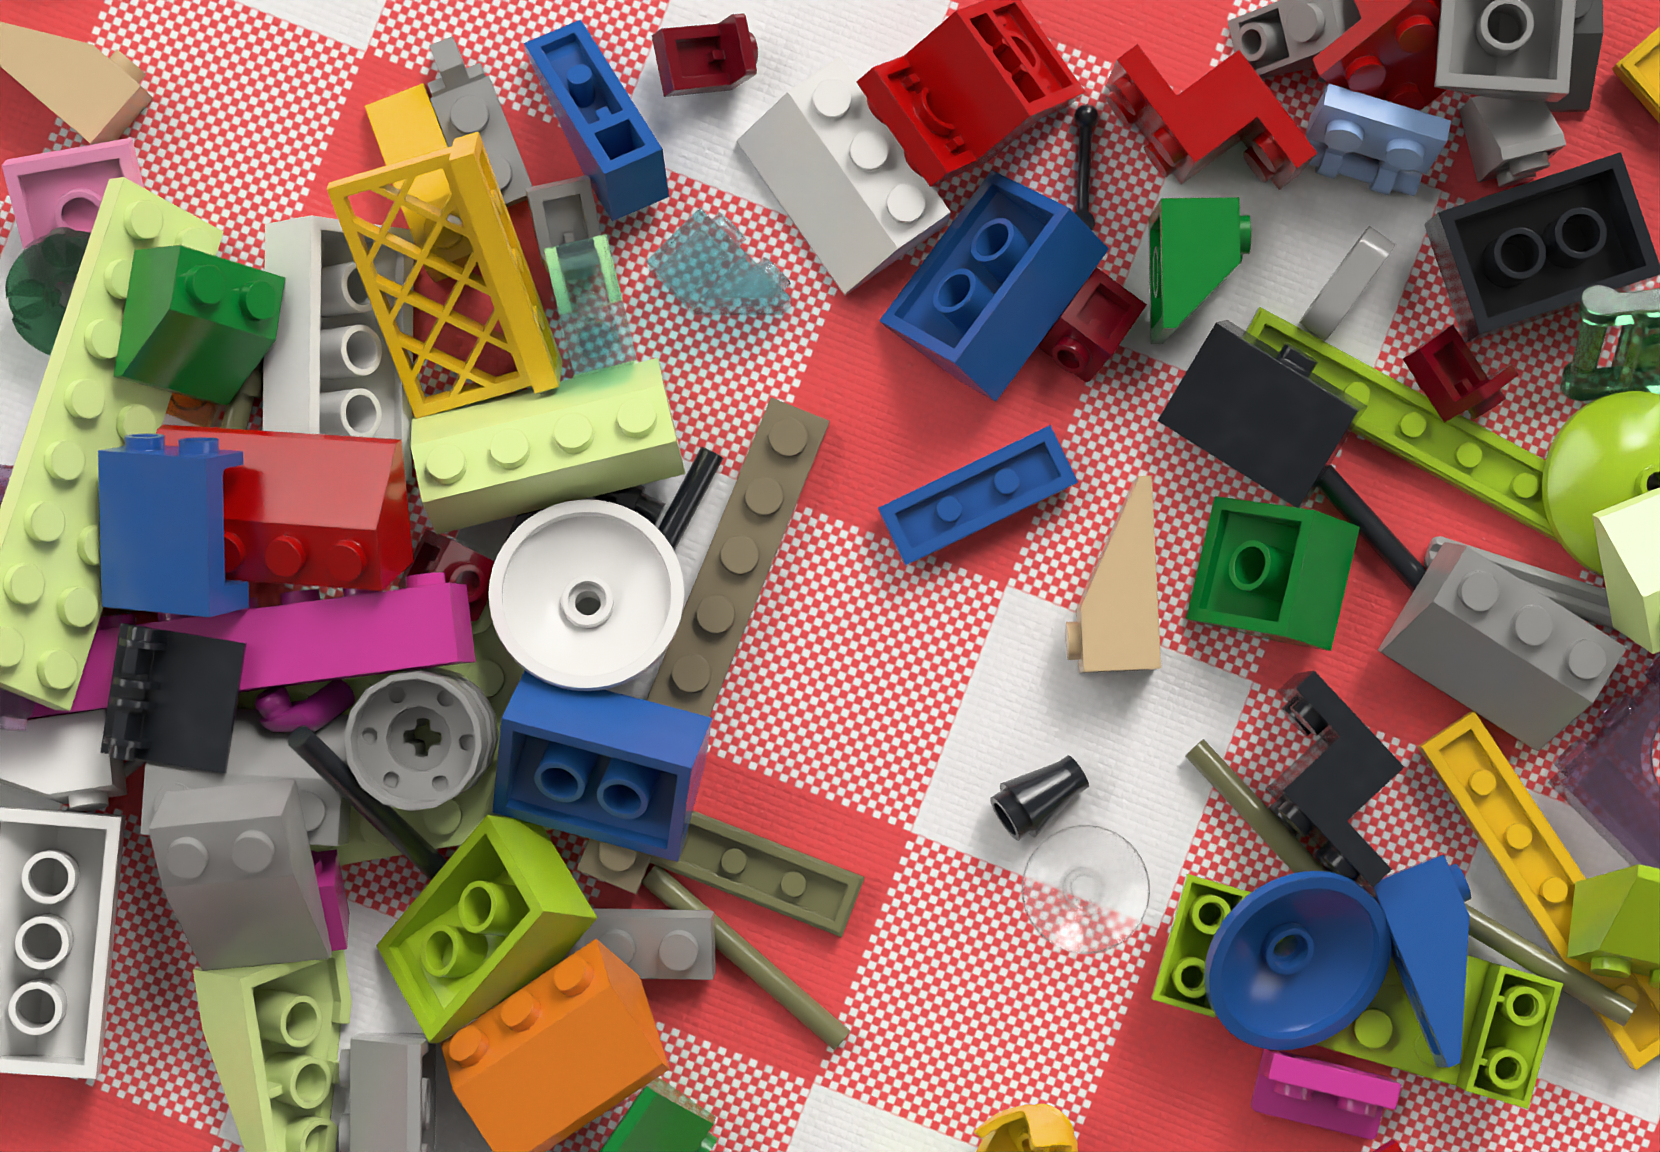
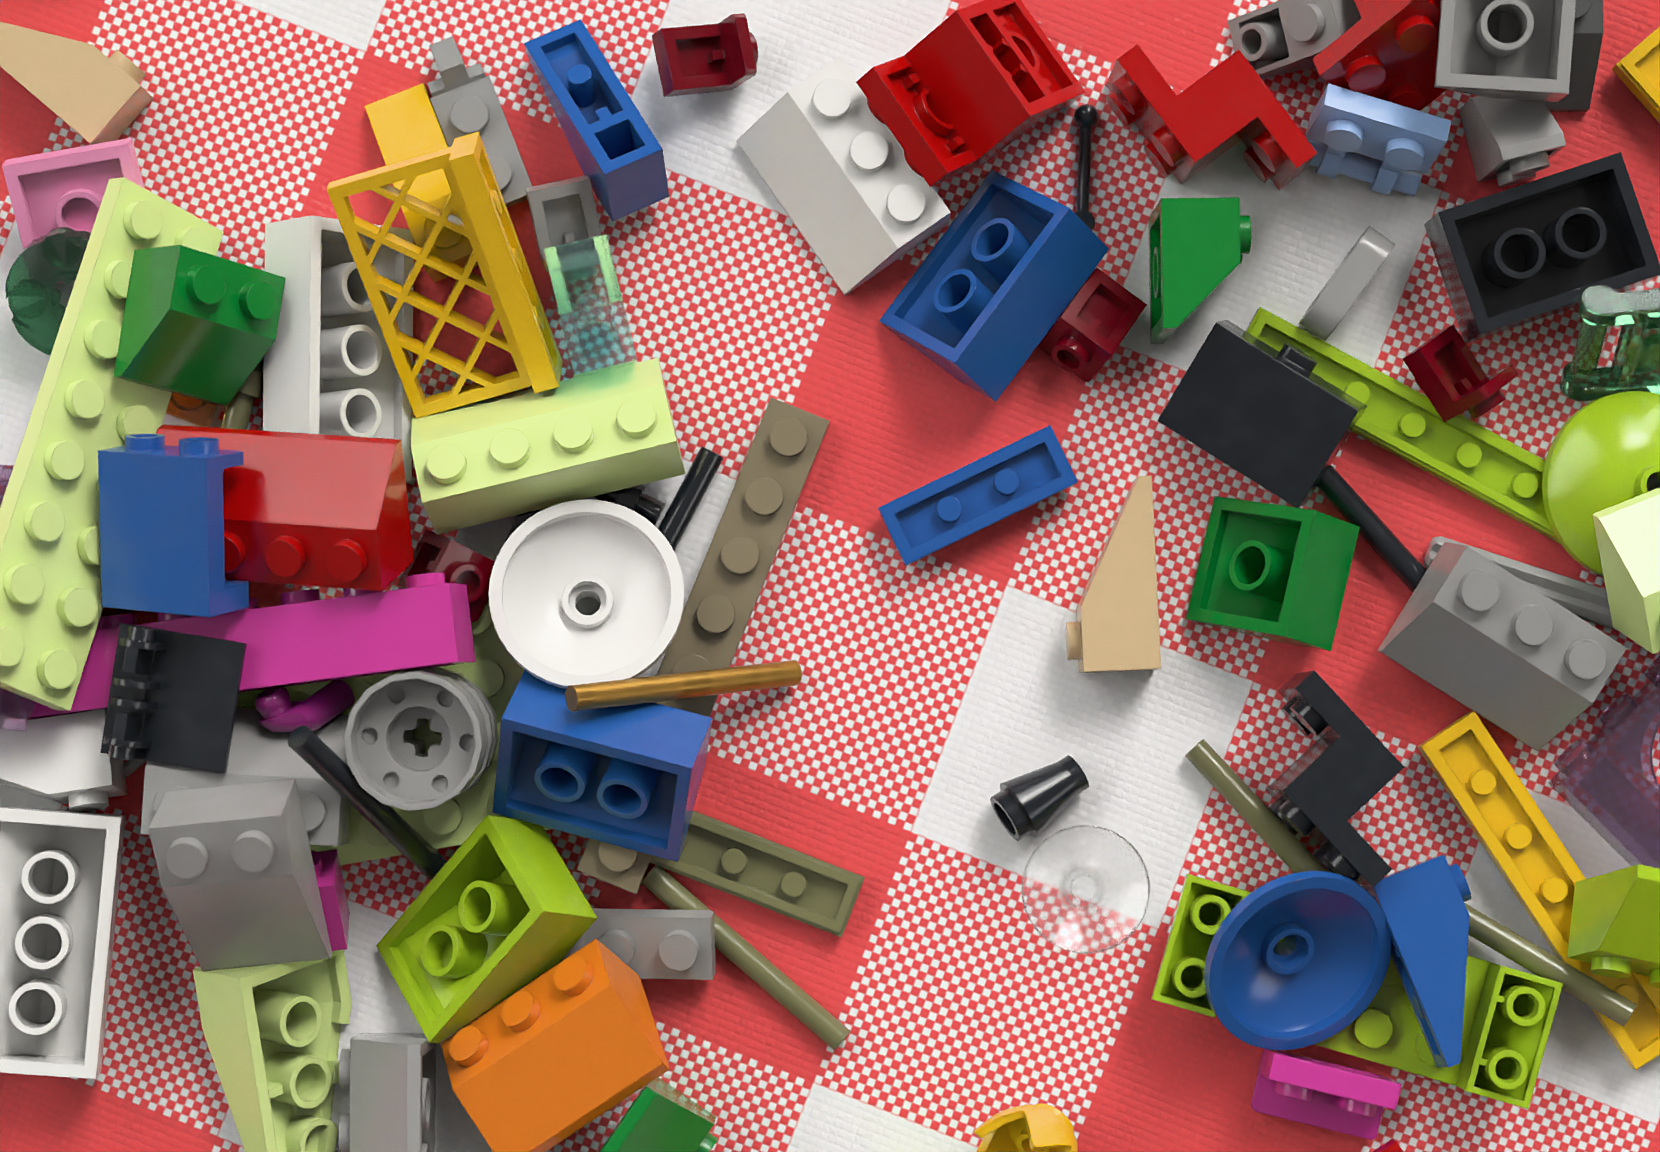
(682, 685): none -> pearl gold bar
(714, 274): clear light blue slope -> none

